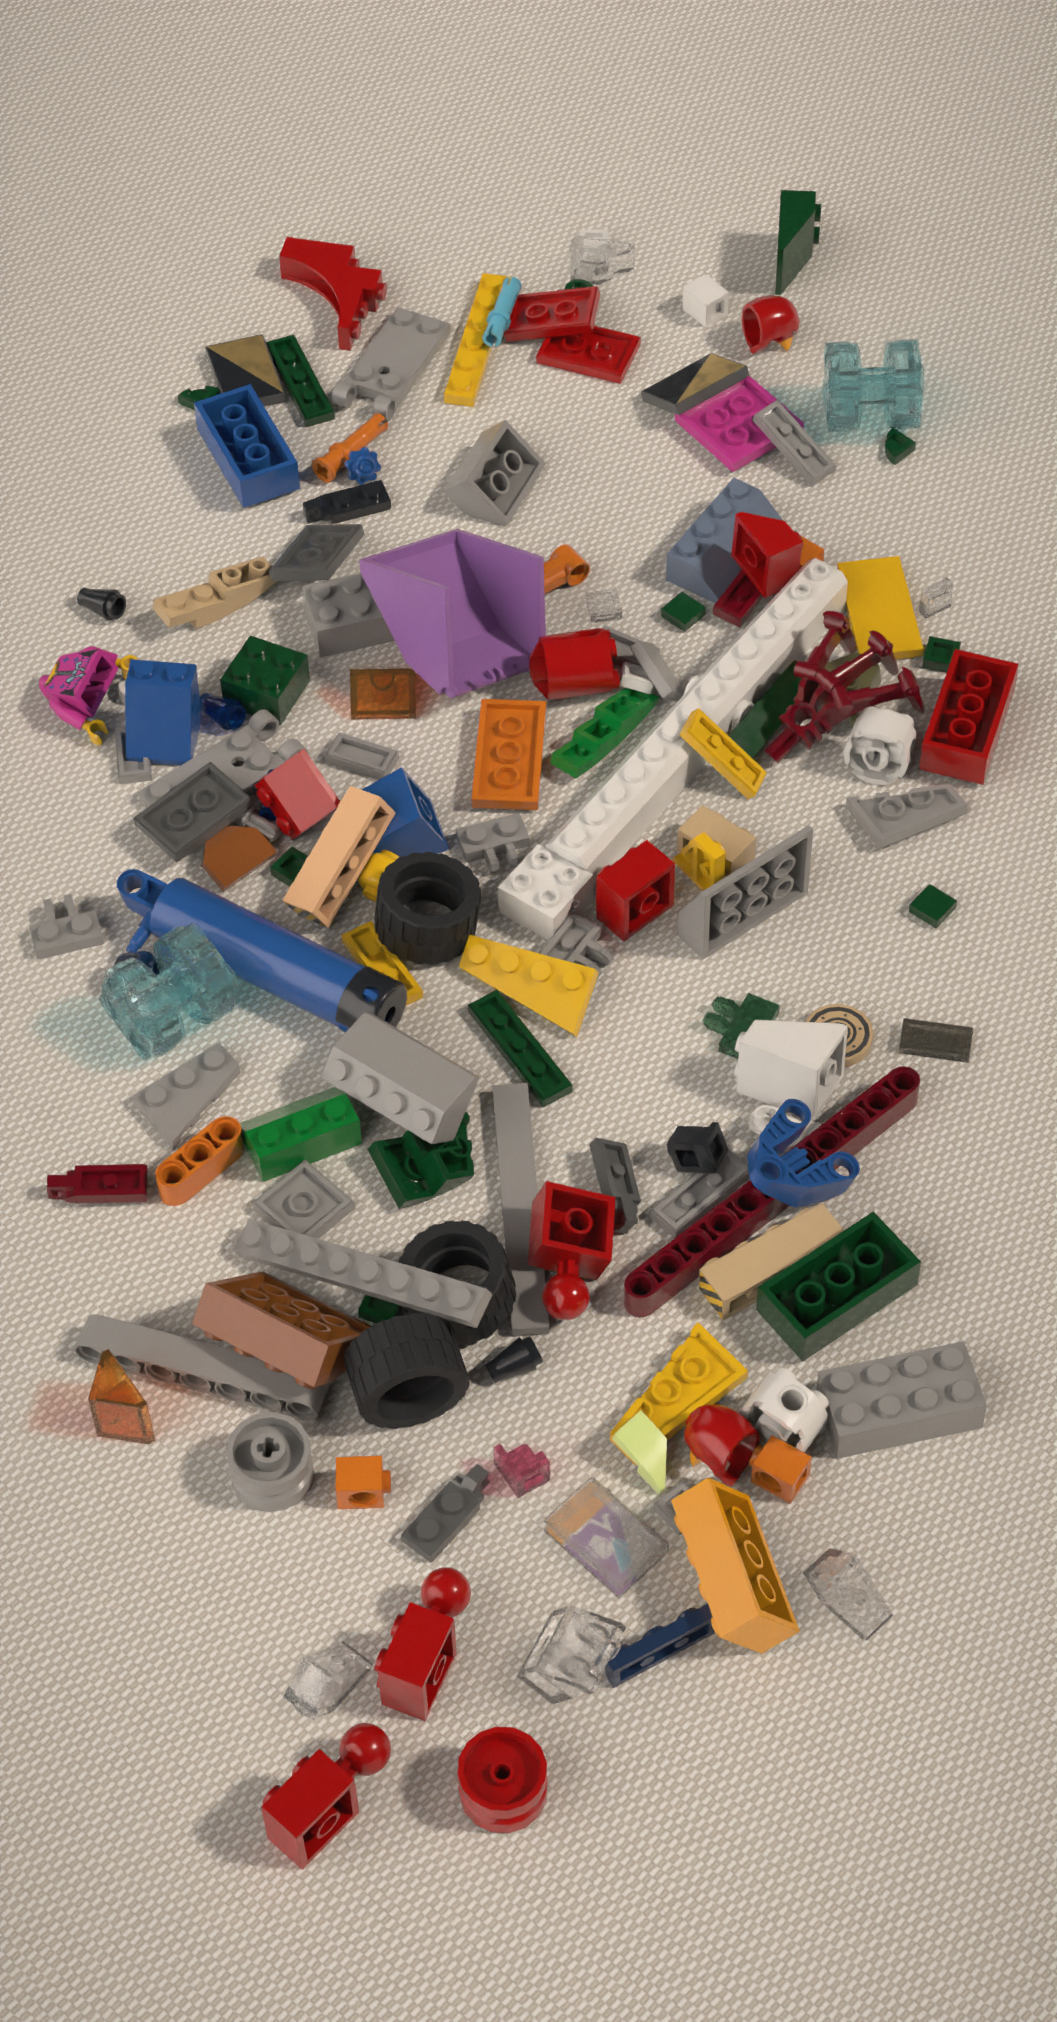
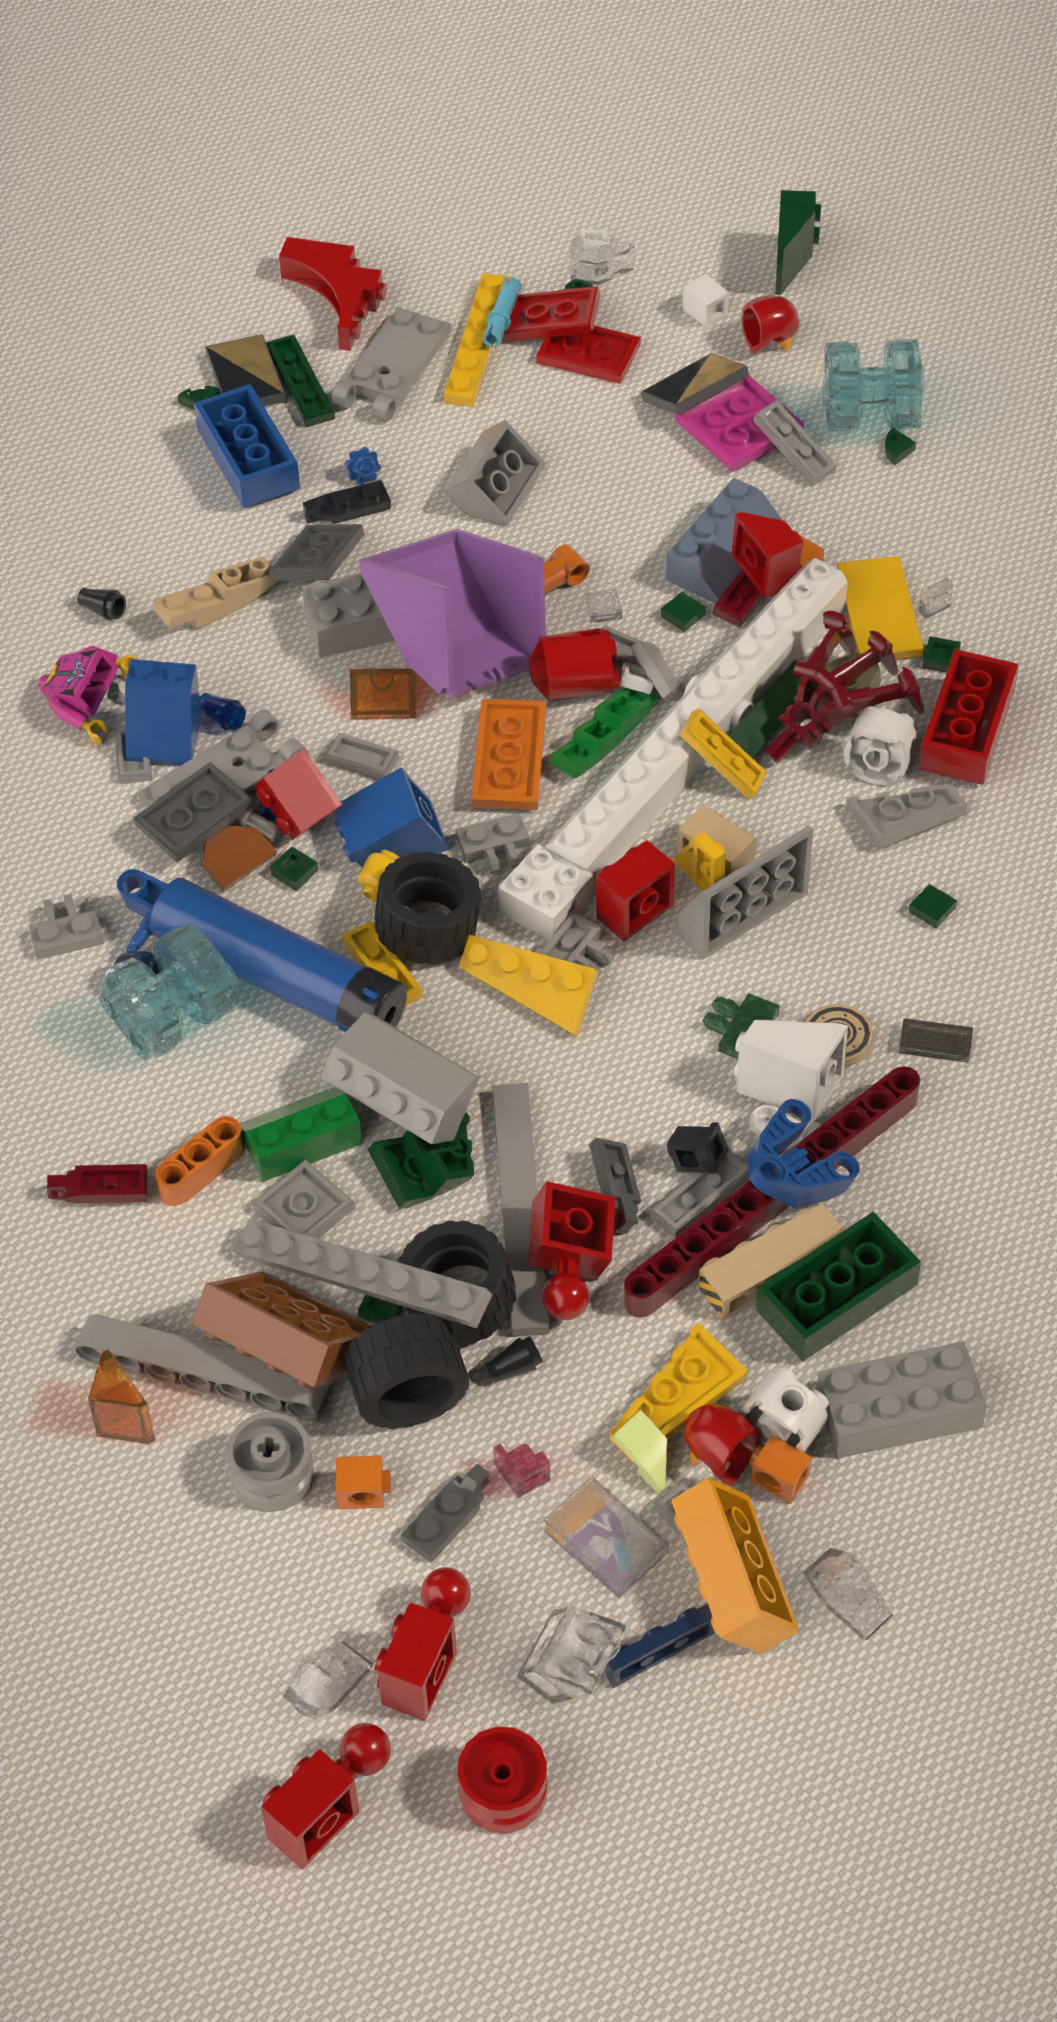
(183, 1094): light grey wing -> none
(266, 677): dark green brick -> none
(334, 460): orange pin -> none
(339, 856): light nougat brick -> none
(520, 1048): dark green tile -> none

